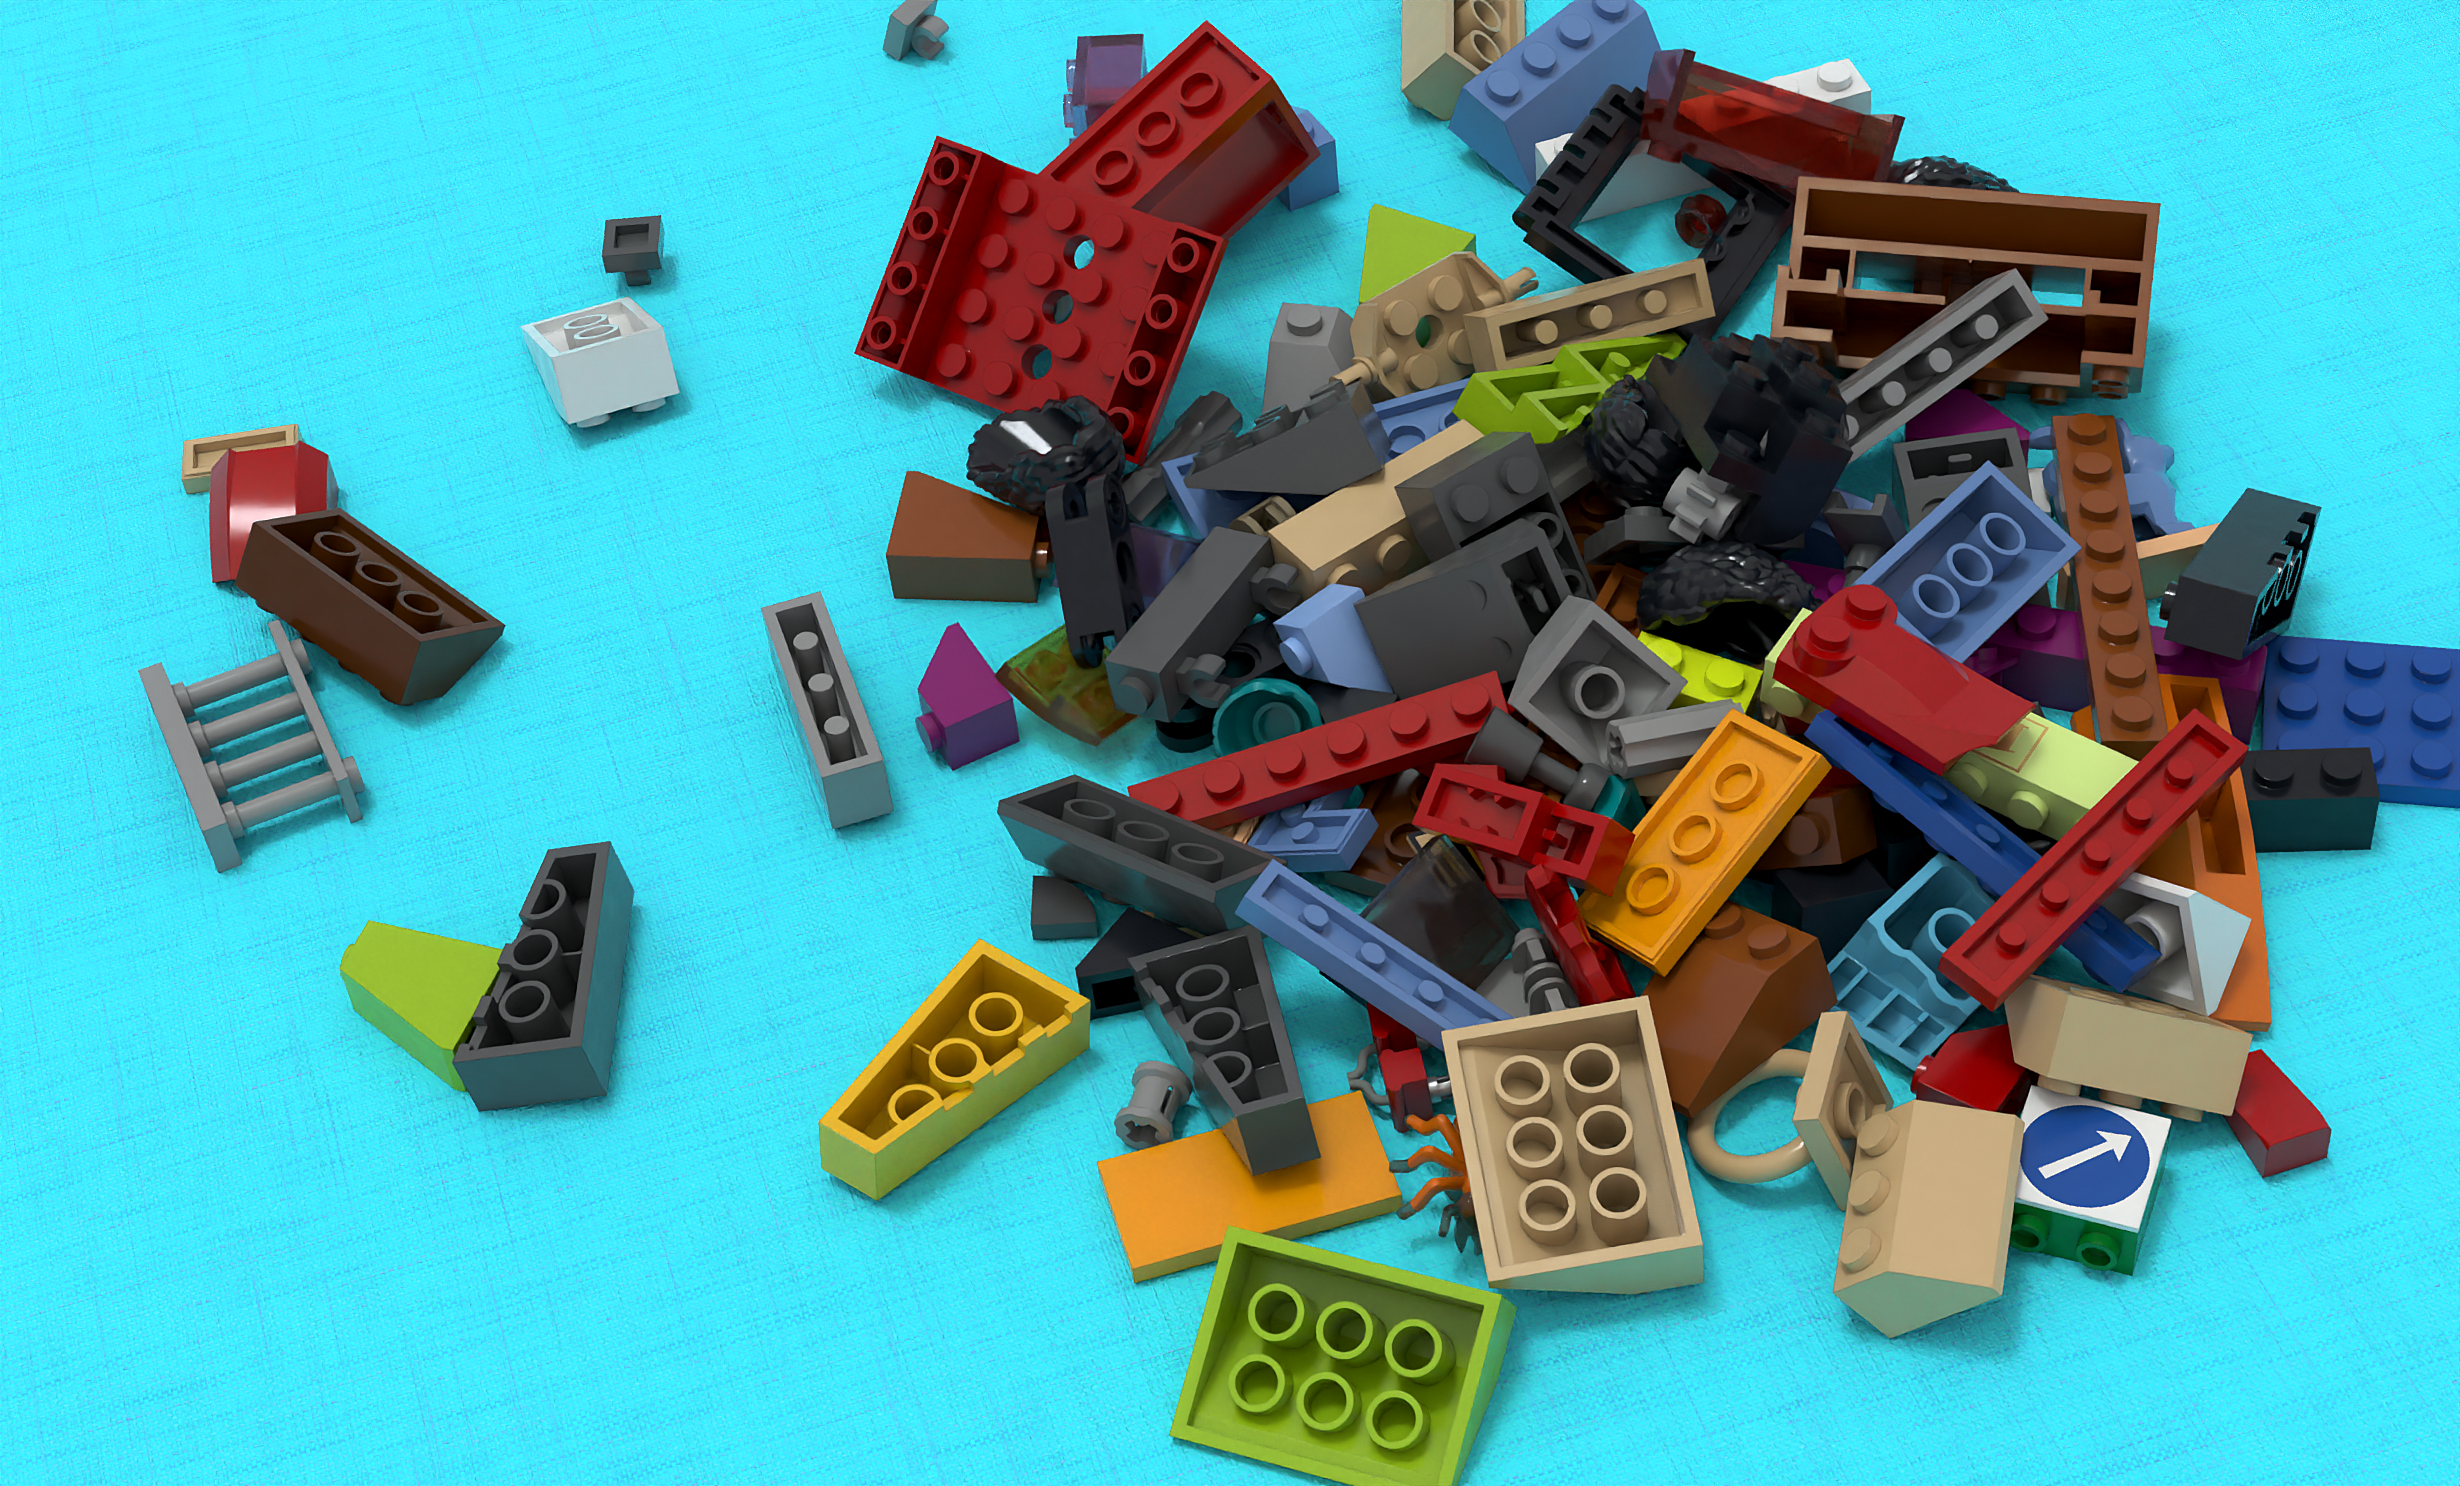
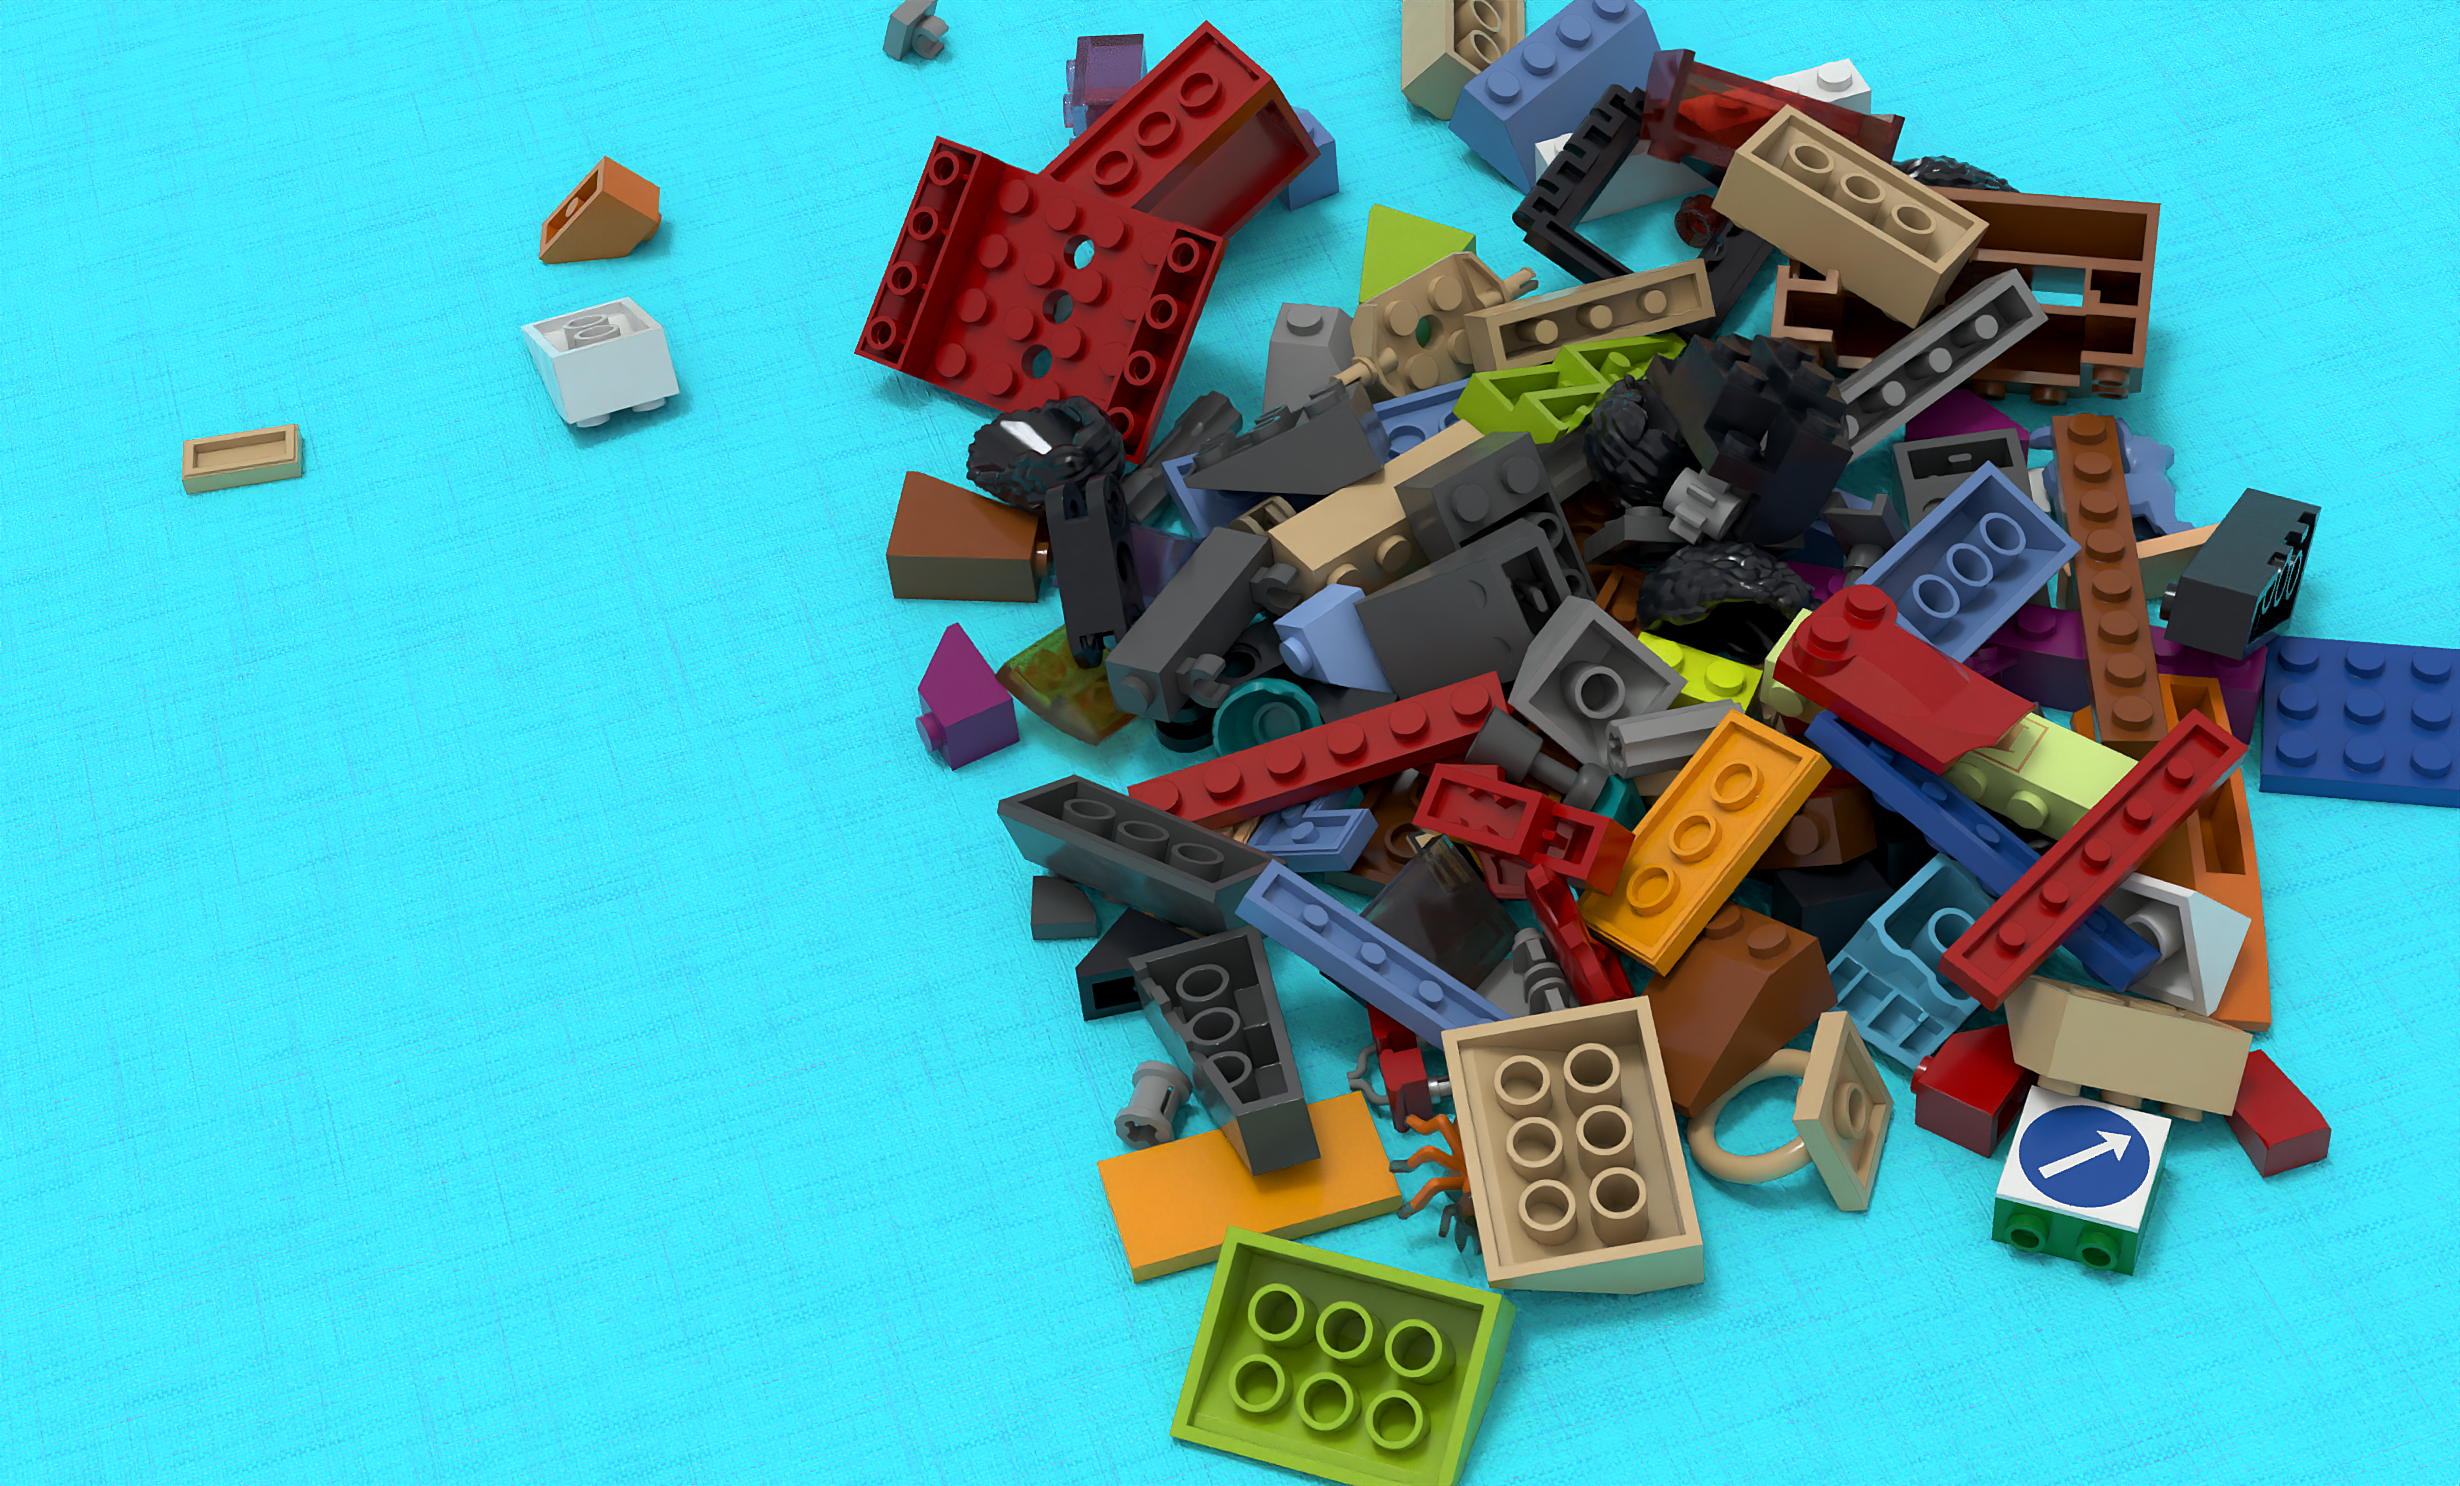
(209, 782): light grey fence -> none
(263, 487): red slope -> none
(365, 603): reddish brown slope -> none
(420, 990): lime slope -> none
(559, 987): dark grey wedge -> none
(601, 216): none -> orange slope
(633, 247): dark grey tile -> none
(827, 710): light grey brick -> none
(951, 1068): yellow wedge -> none
(1848, 214): none -> tan slope
(1928, 1213): tan slope -> none
(2311, 799): black brick -> none

